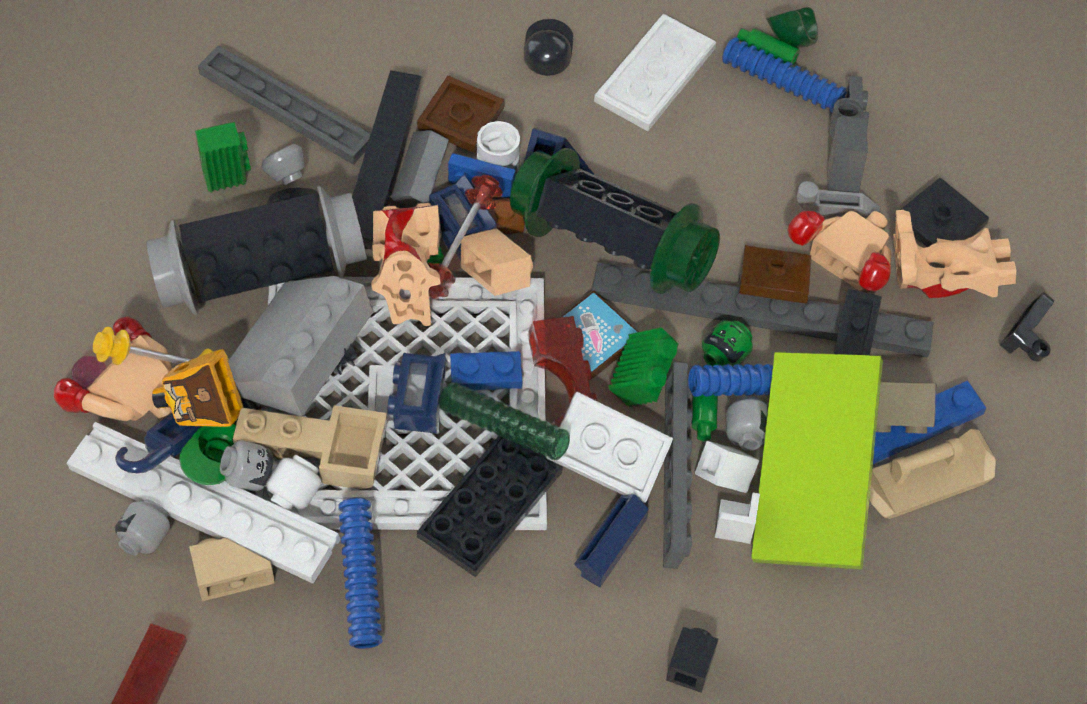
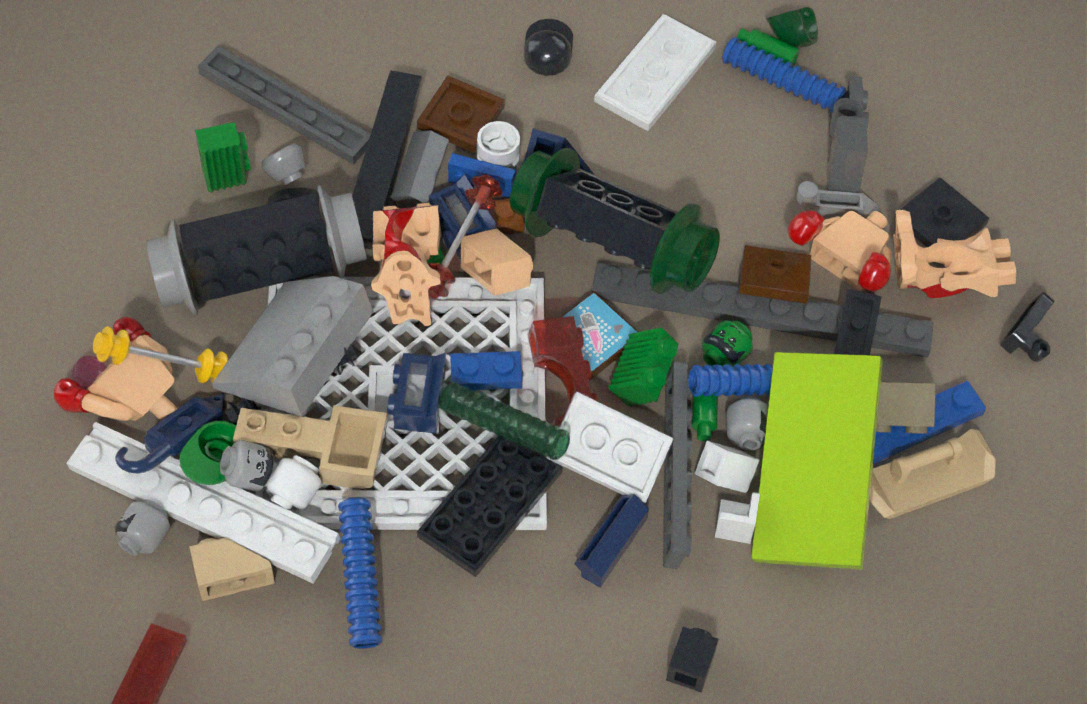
(200, 392): torso -> none

